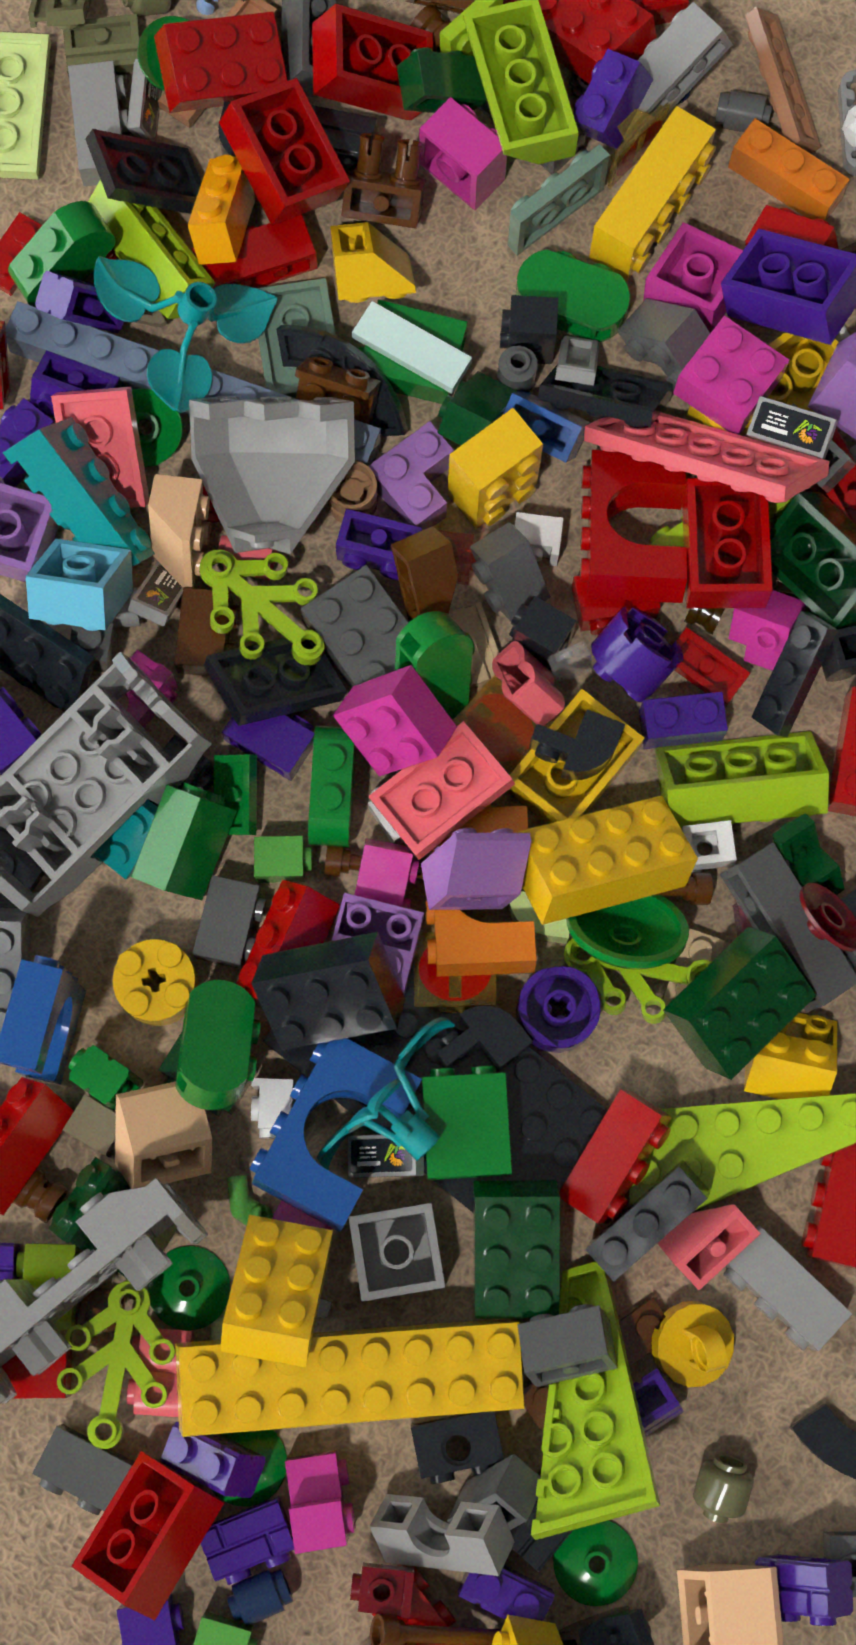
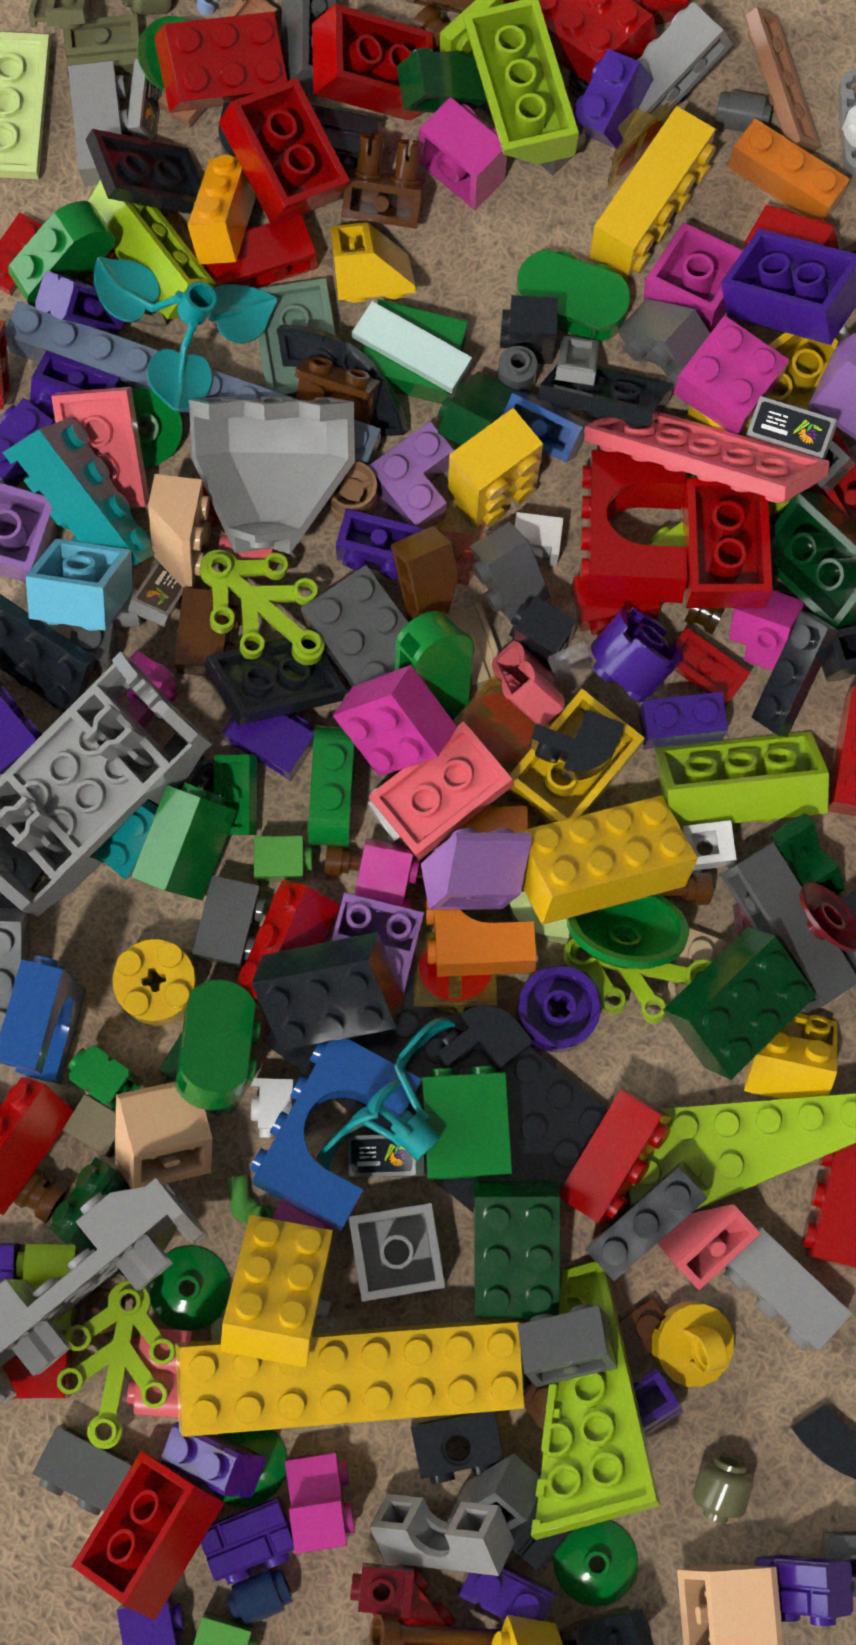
(557, 198): sand green plate -> none

